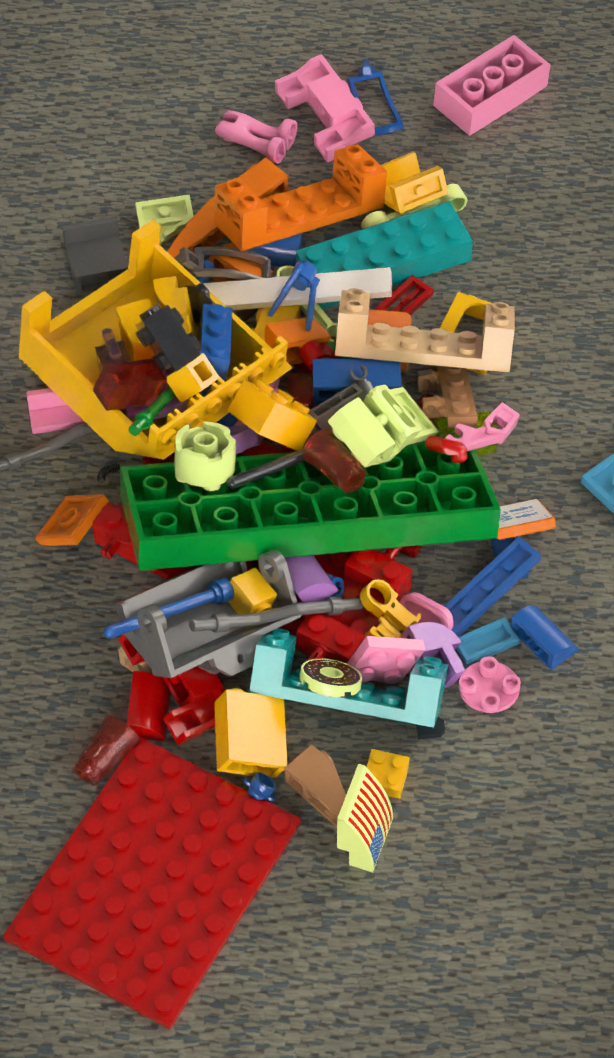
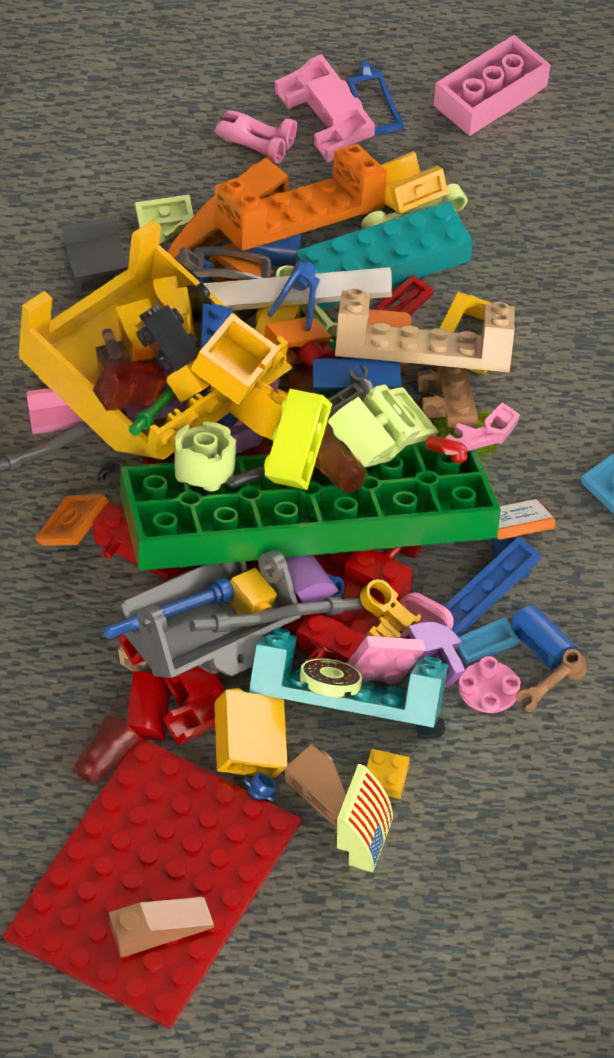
(158, 923): none -> medium nougat slope
(235, 359): none -> yellow piece
(297, 439): none -> neon yellow brick
(566, 669): none -> medium nougat brick

